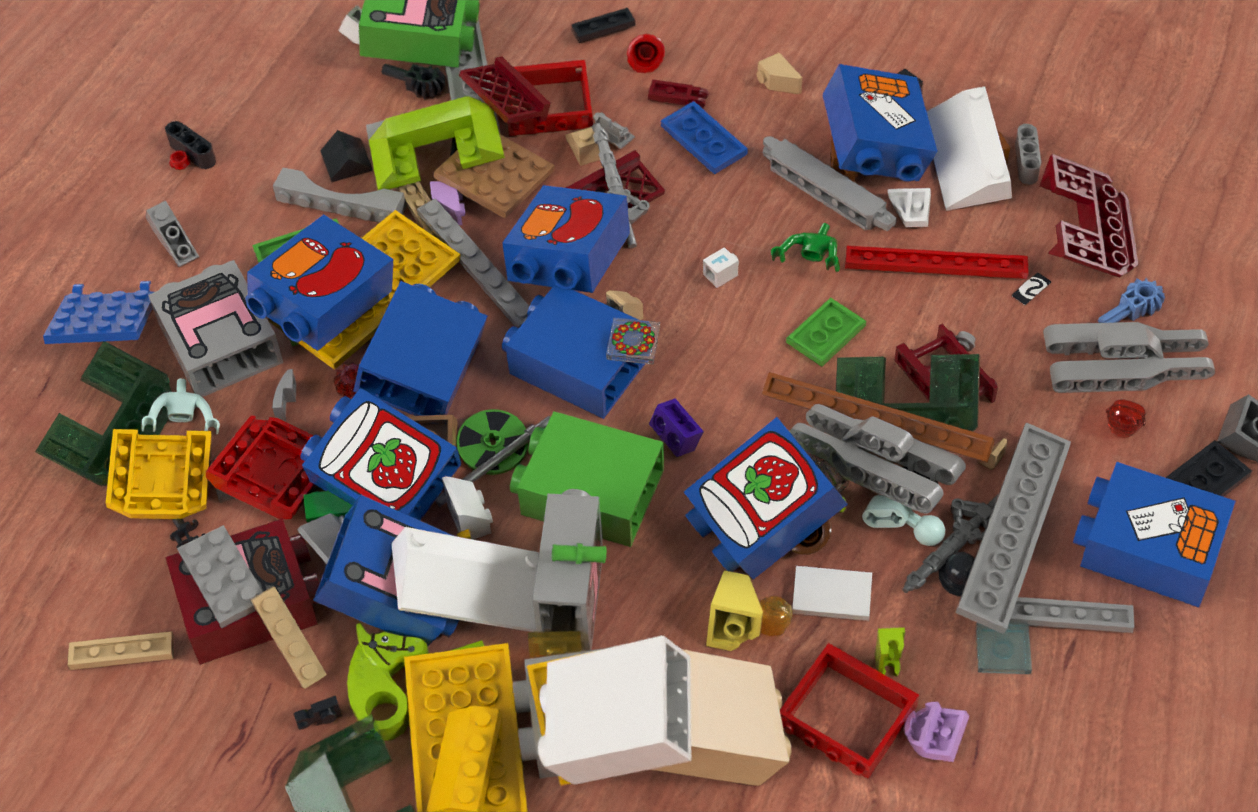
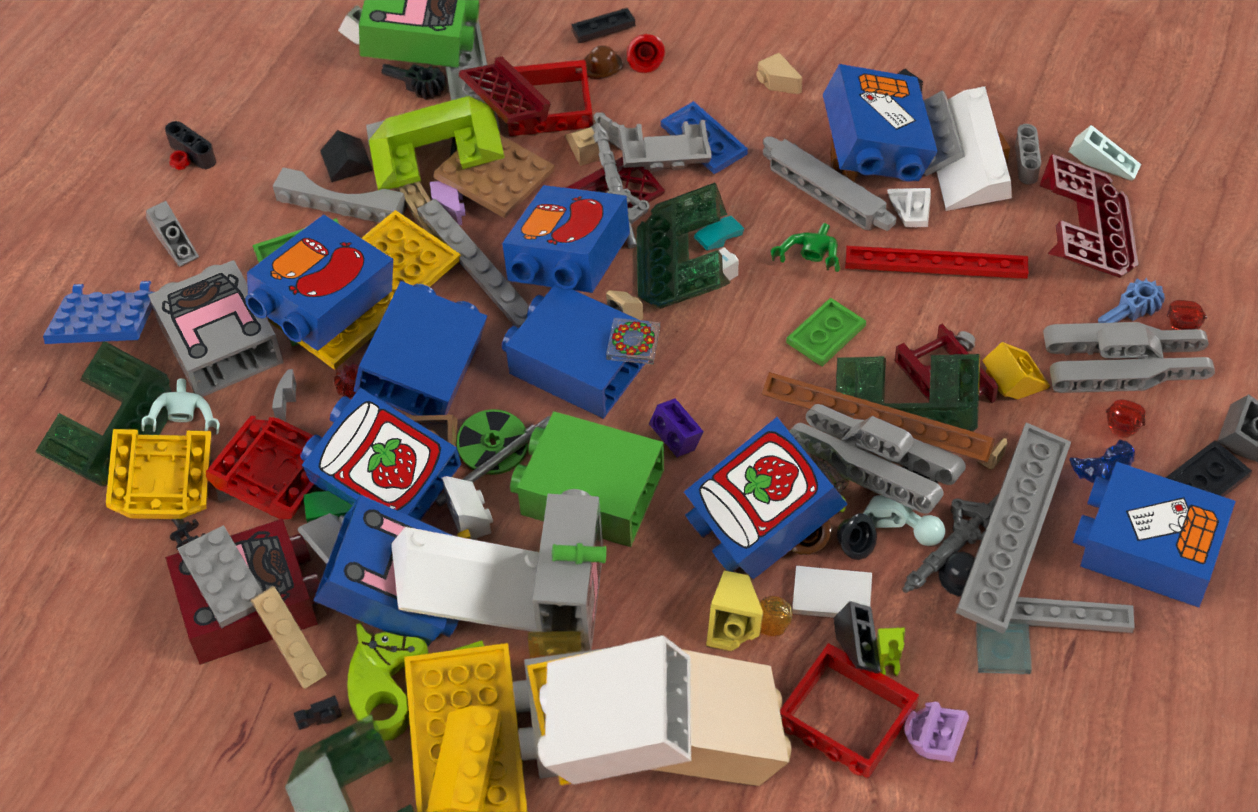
(121, 650): tan plate -> none
(602, 62): none -> reddish brown hat
(663, 249): none -> clear green slope
(665, 151): none -> light grey bracket
(677, 93): dark red hinge -> none
(715, 235): none -> teal slope
(857, 536): none -> black hat
(857, 636): none -> black slope
(944, 132): none -> light grey plate
(1014, 372): none -> yellow slope
(1031, 288): sticker -> none
(1101, 153): none -> light aqua slope
(1103, 467): none -> clear blue animal
(1185, 315): none -> clear red hat

